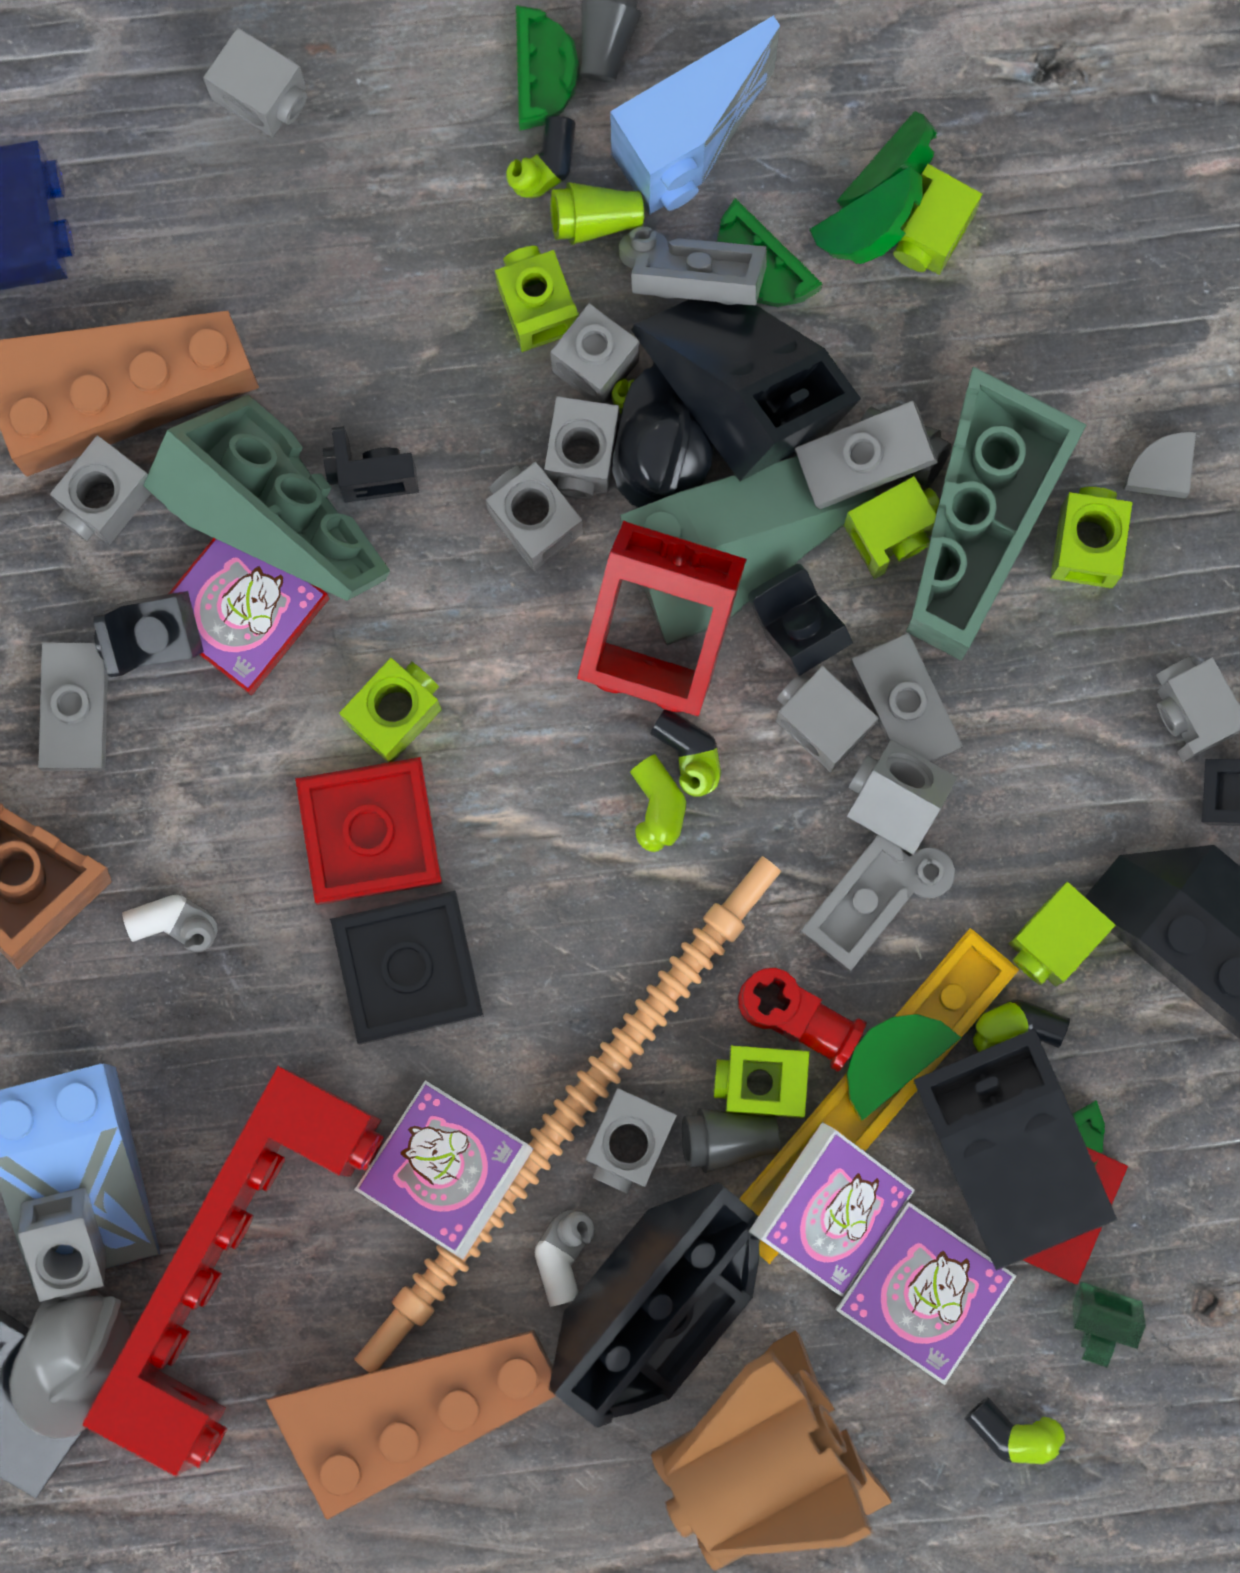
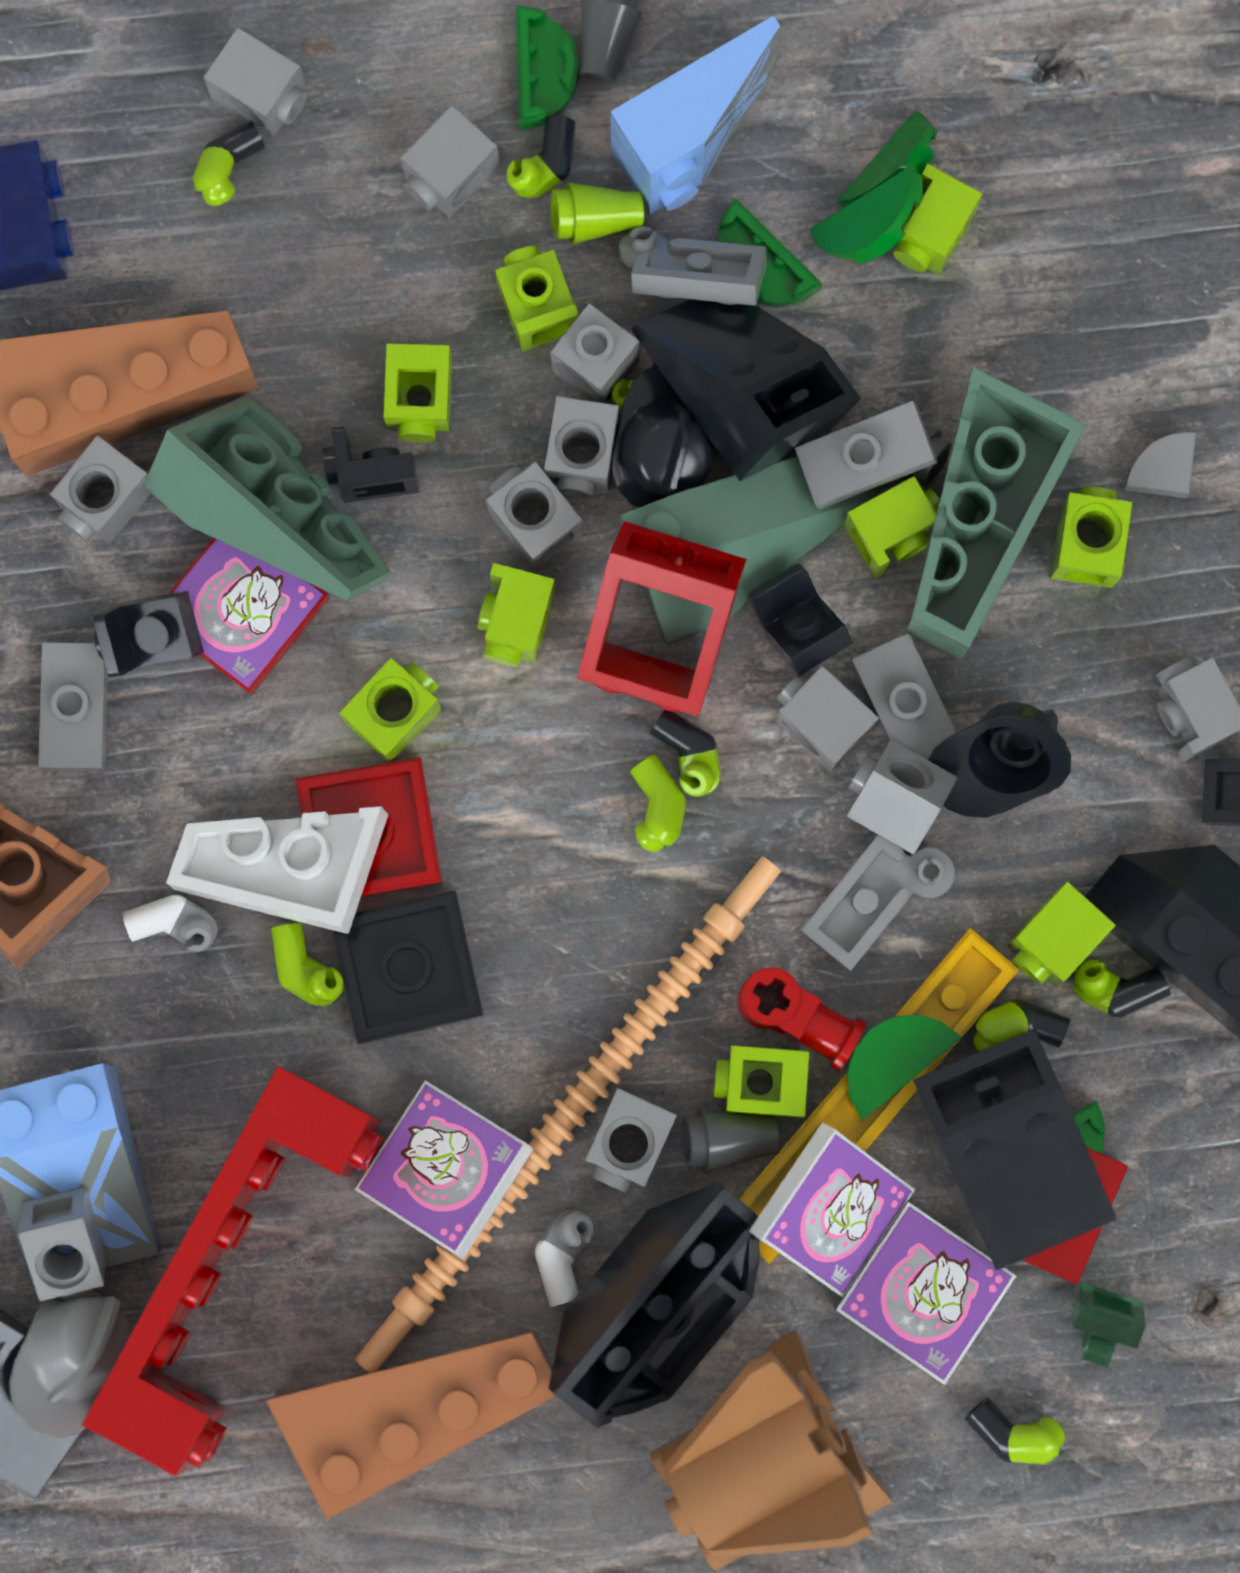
(218, 159): none -> arm
(284, 867): none -> white wing
(301, 973): none -> lime arm
(412, 370): none -> lime brick
(449, 163): none -> light grey brick
(516, 615): none -> lime brick
(1003, 760): none -> black piece
(1116, 994): none -> arm

